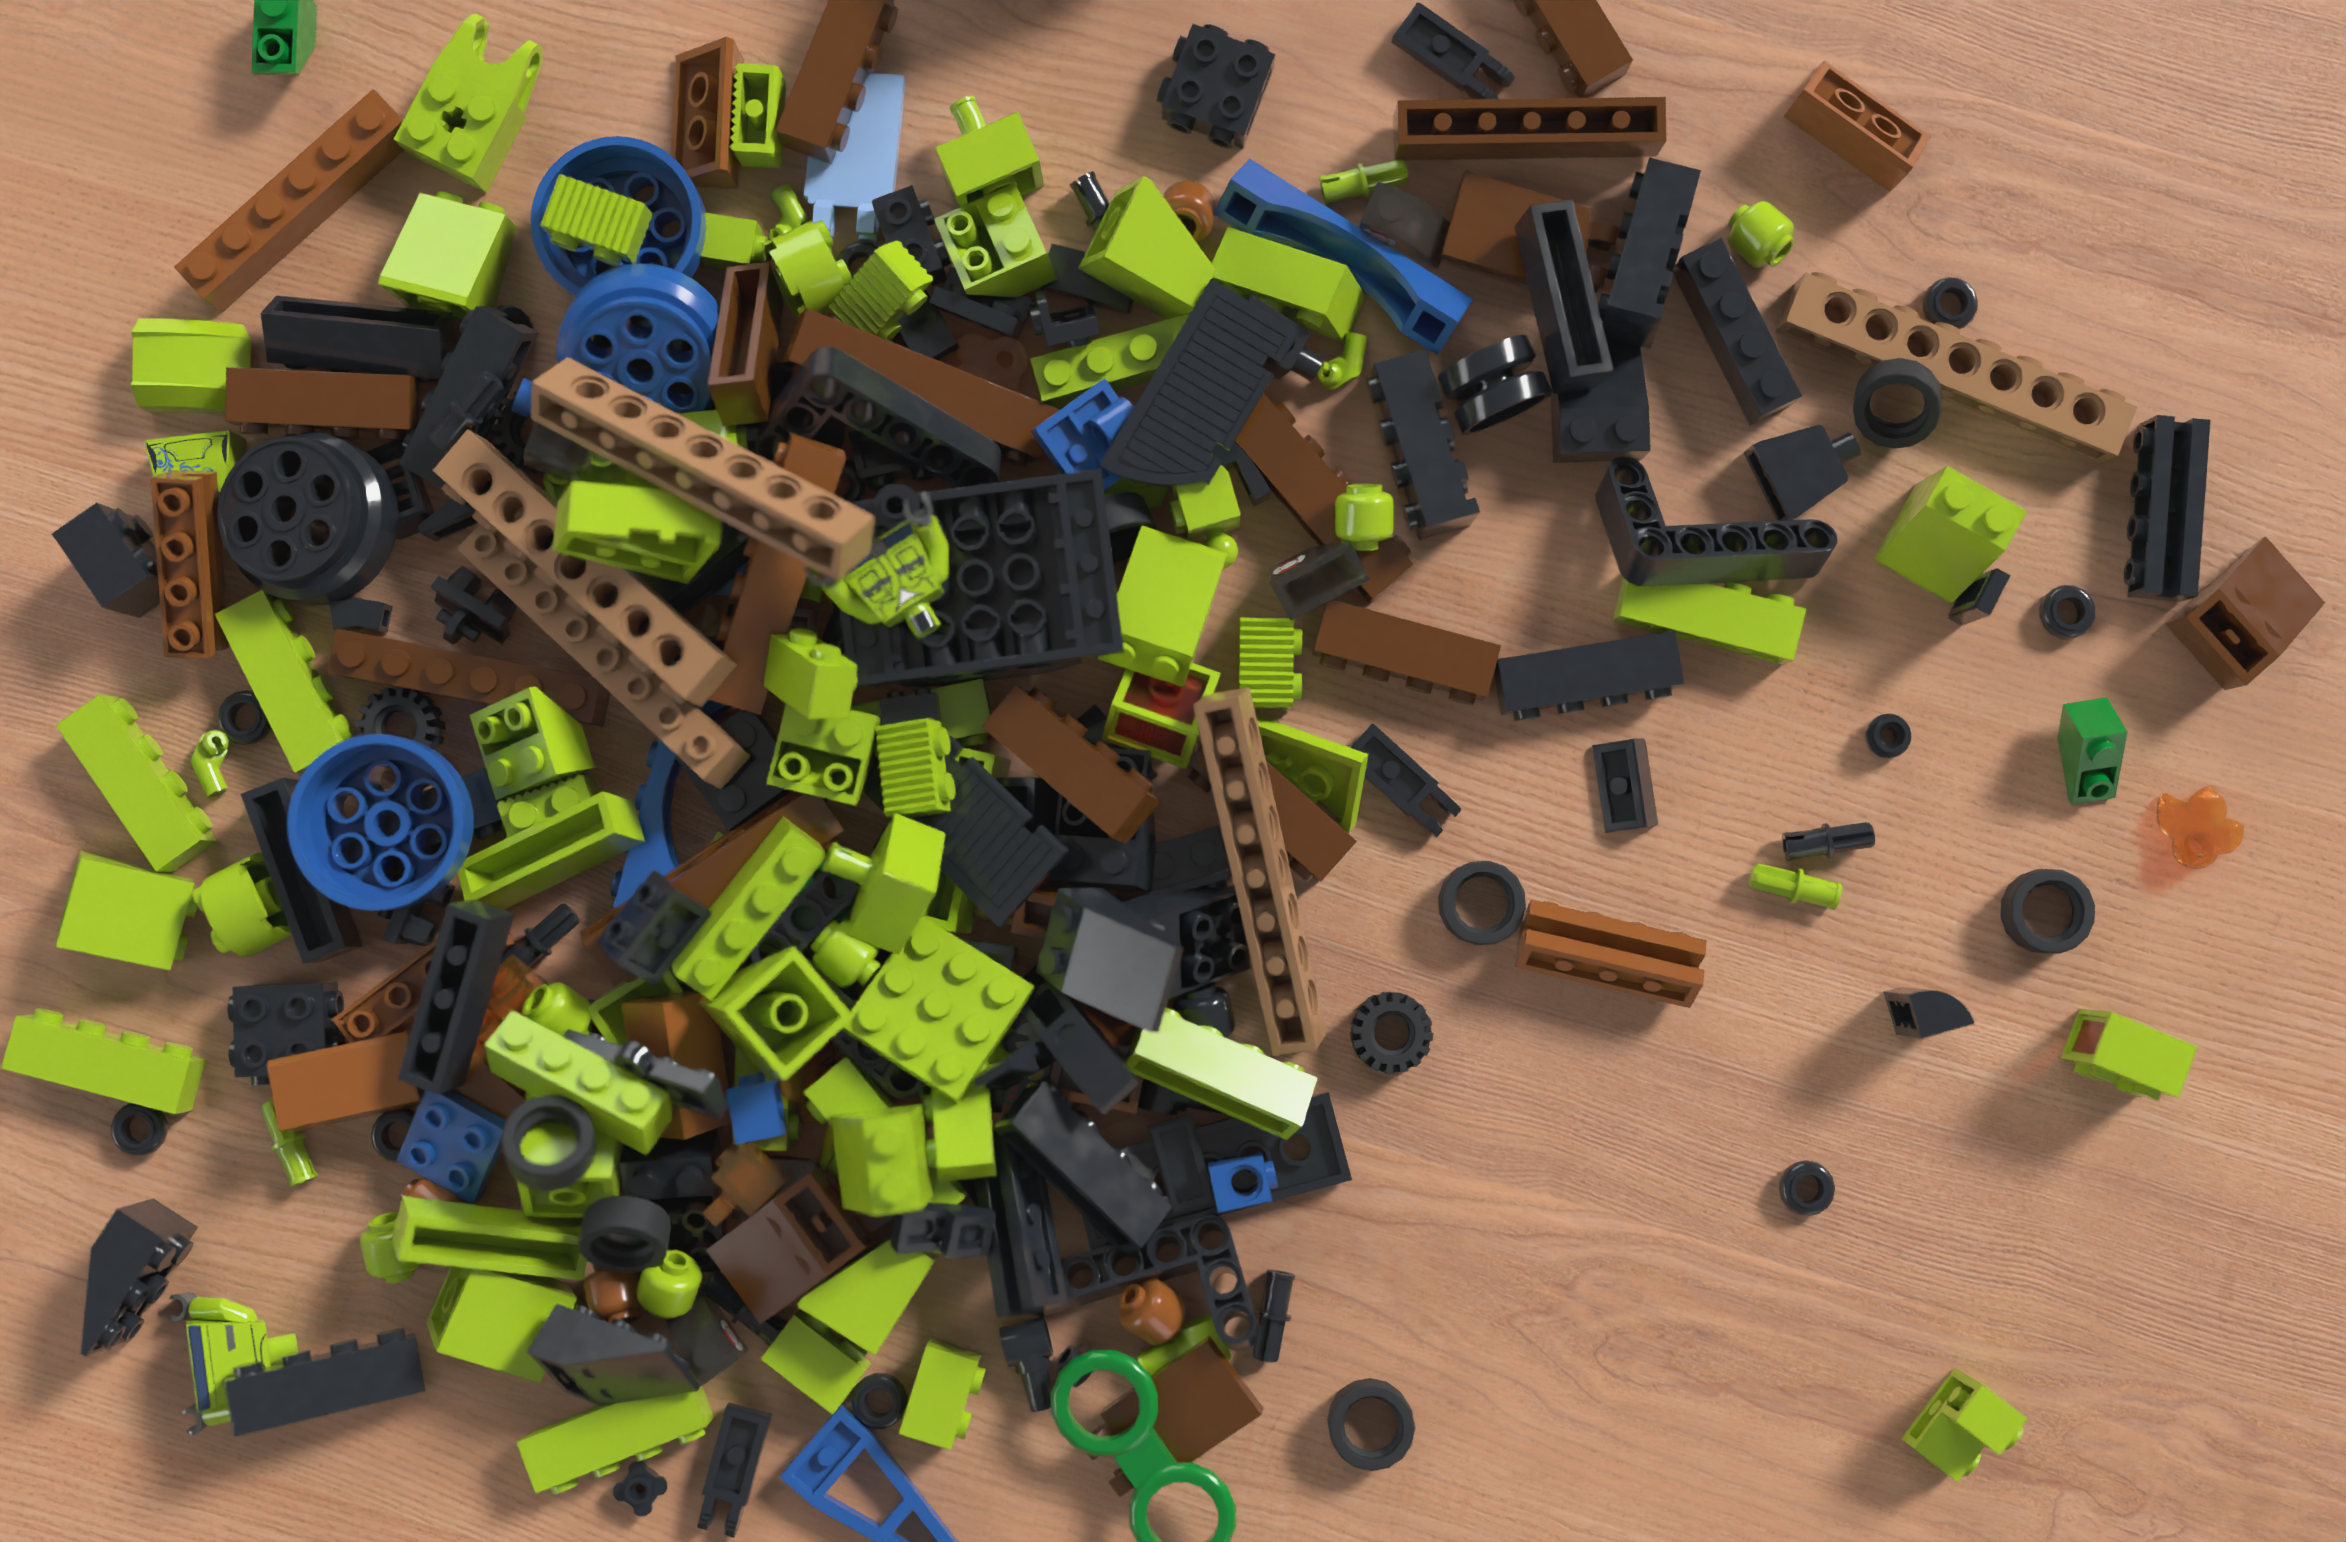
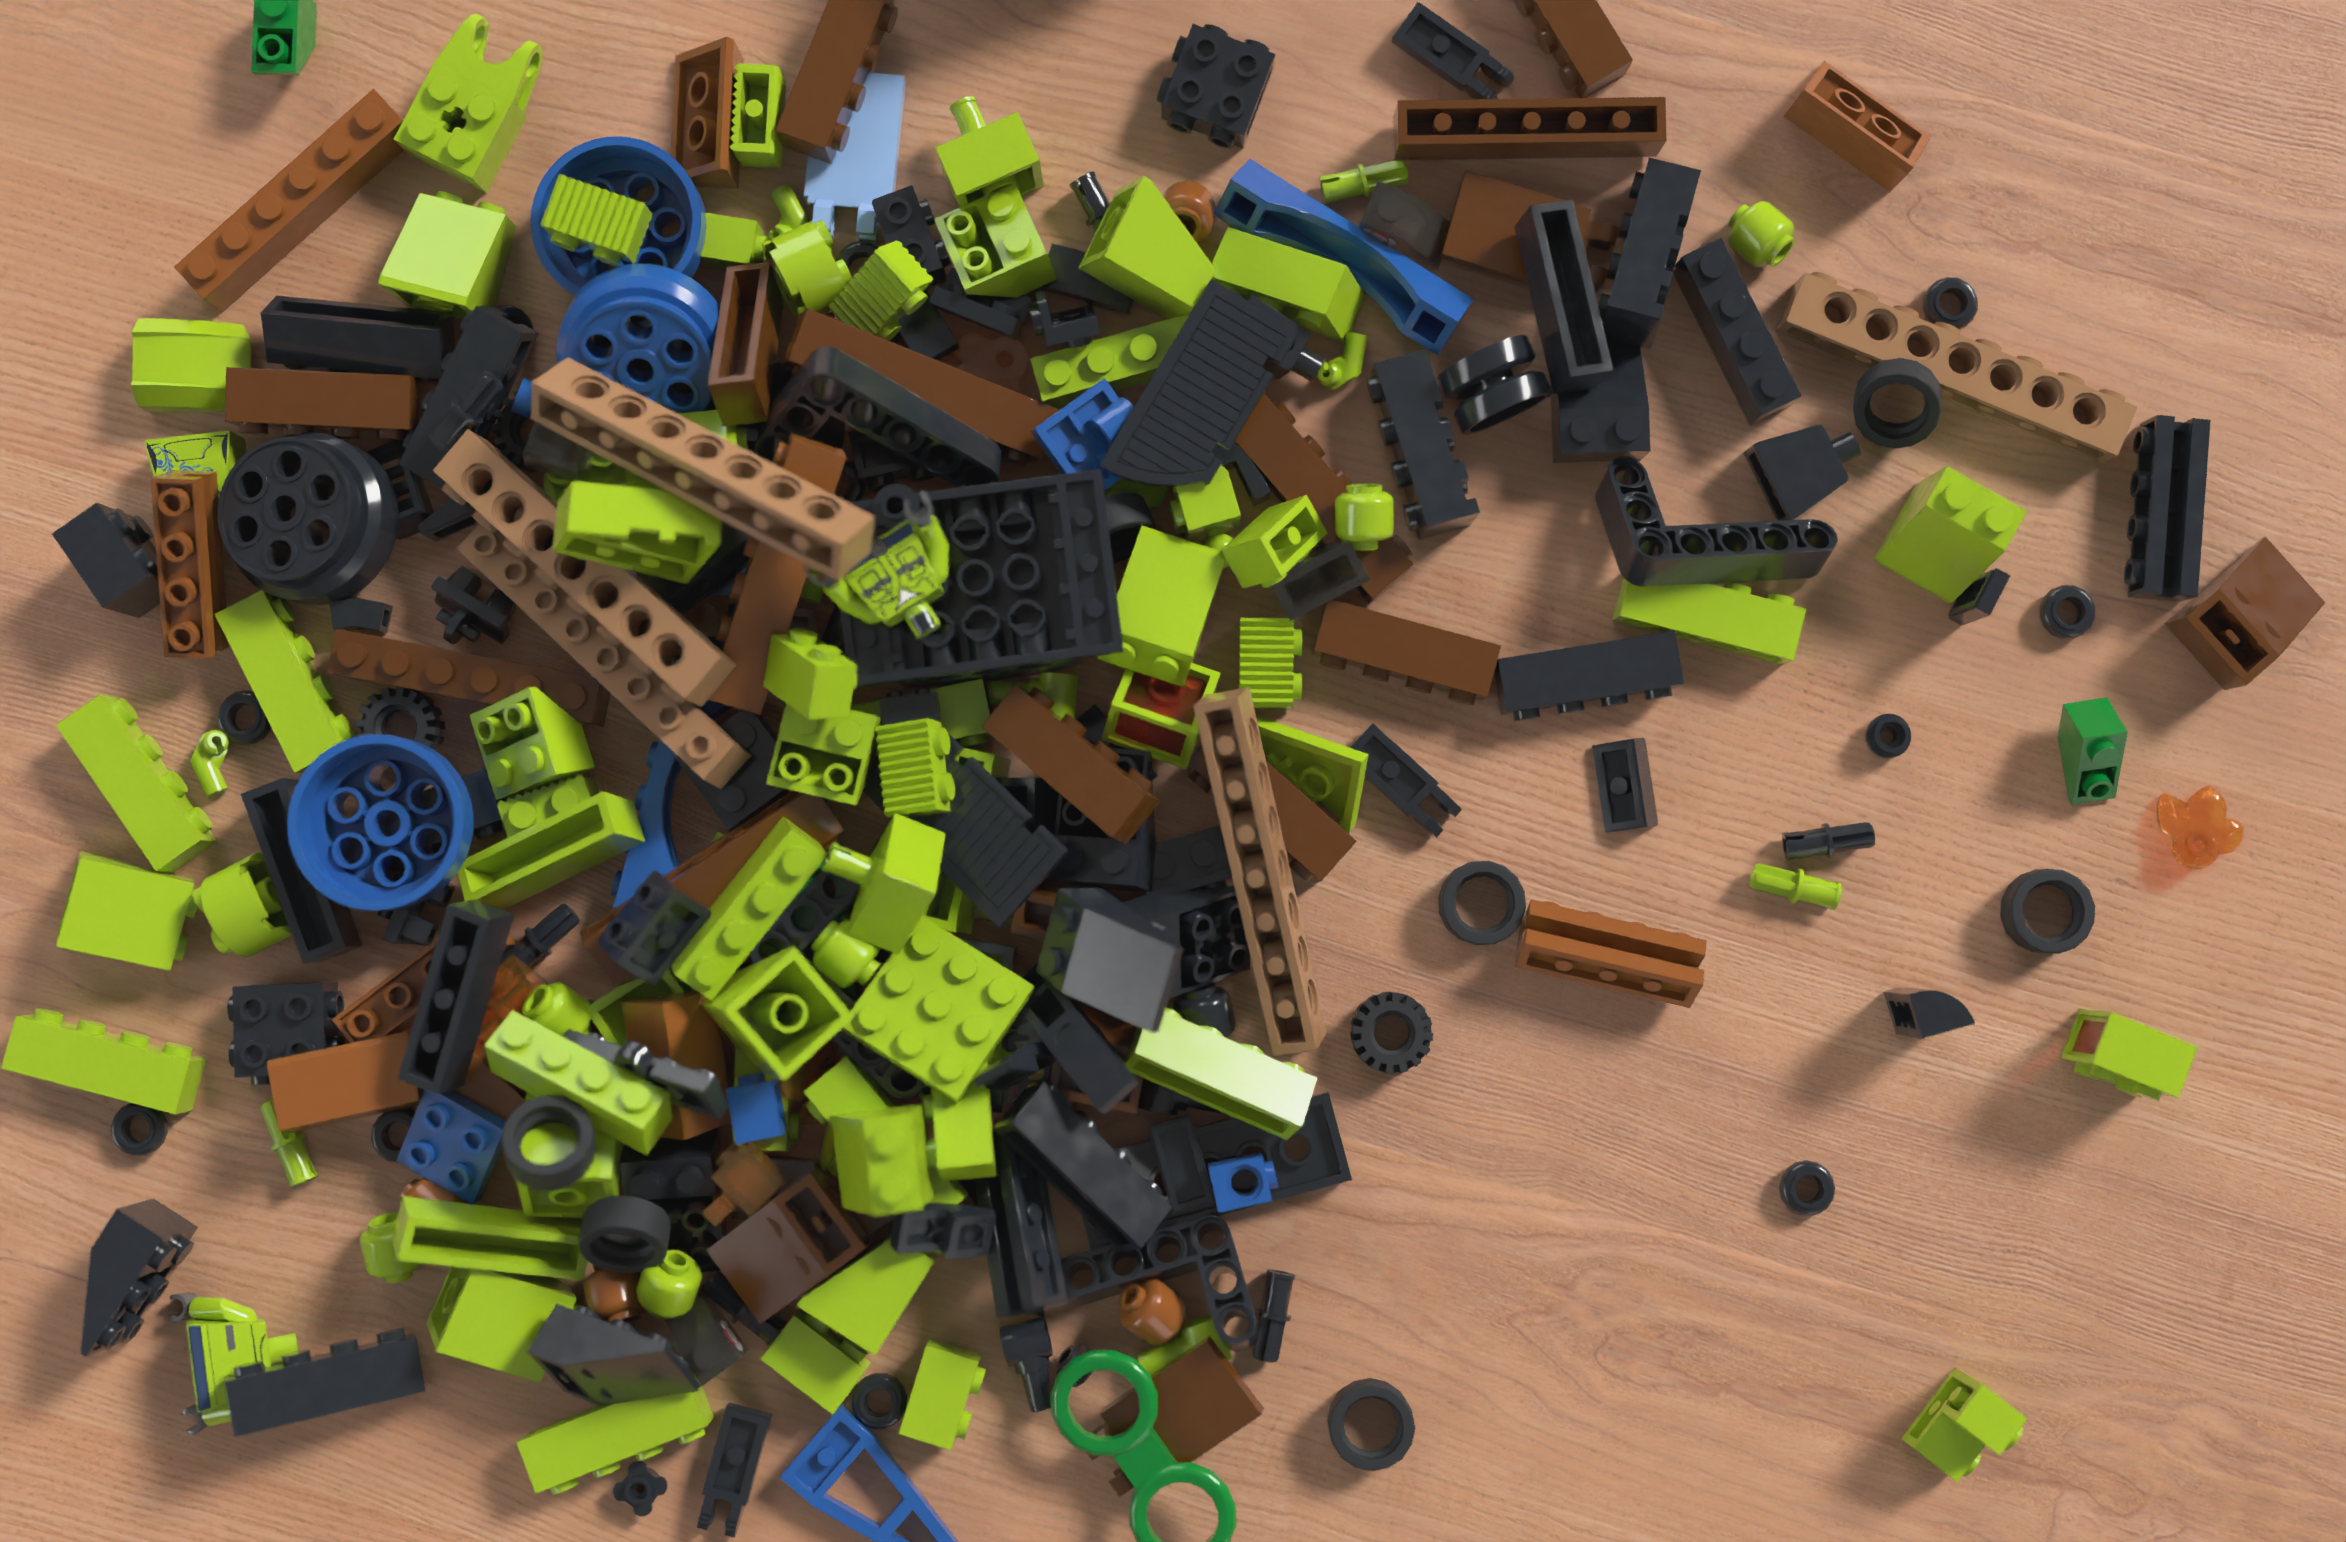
(1057, 686): none -> lime pin
(1274, 542): none -> lime brick

